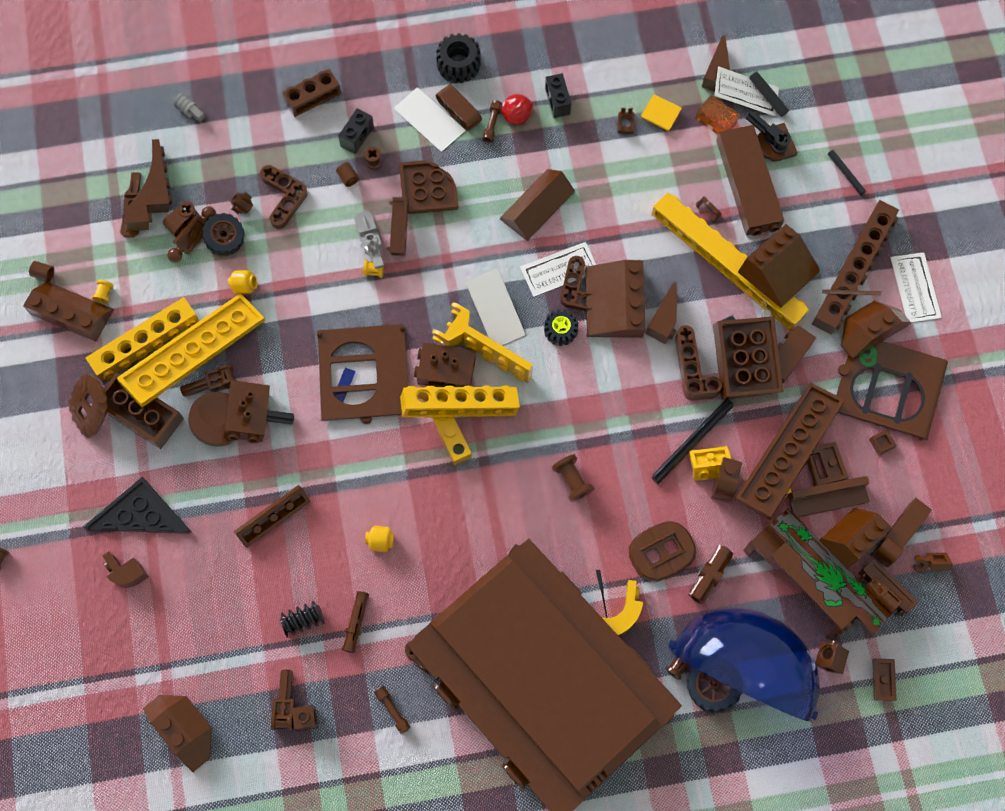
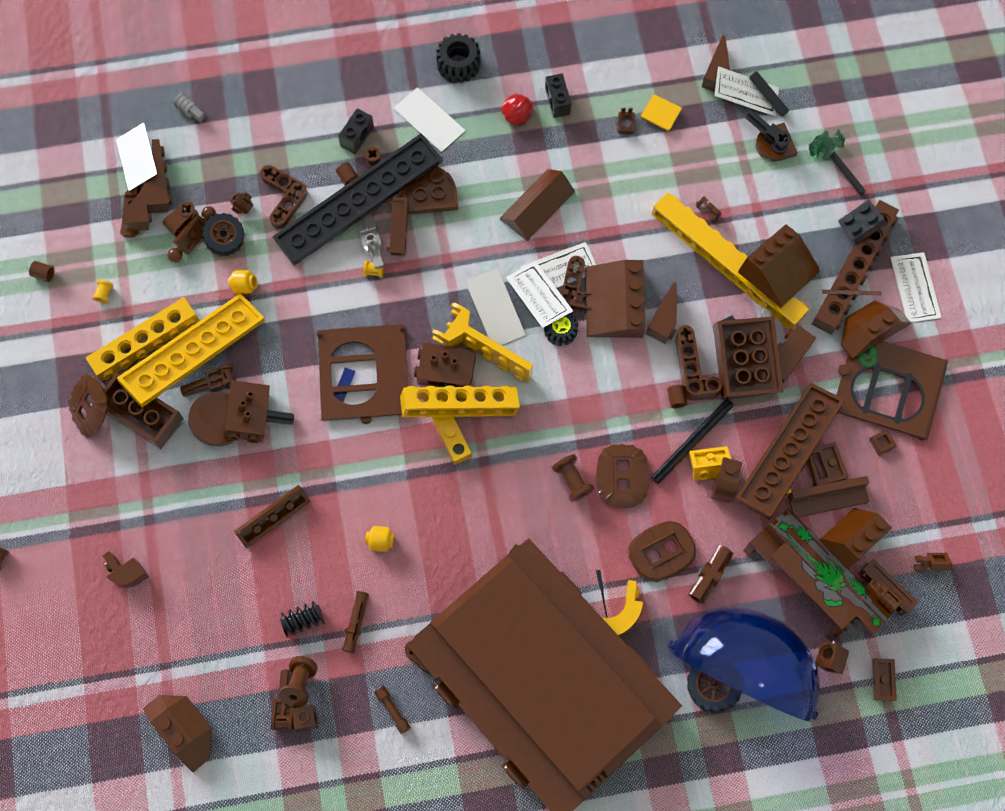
(68, 310): reddish brown slope -> none
(136, 156): none -> white sticker
(138, 511): black tile -> none
(295, 692): none -> reddish brown piece
(320, 94): reddish brown brick -> none
(357, 199): none -> black plate
(458, 107): reddish brown beam -> none
(495, 109): reddish brown bar -> none
(539, 294): none -> white sticker
(608, 475): none -> reddish brown piece
(677, 396): none -> reddish brown beam
(677, 668): reddish brown bush -> none
(717, 115): clear orange brick -> none
(750, 180): reddish brown brick -> none
(827, 145): none -> clear green animal
(862, 222): none -> black plate
(903, 529): reddish brown beam -> none

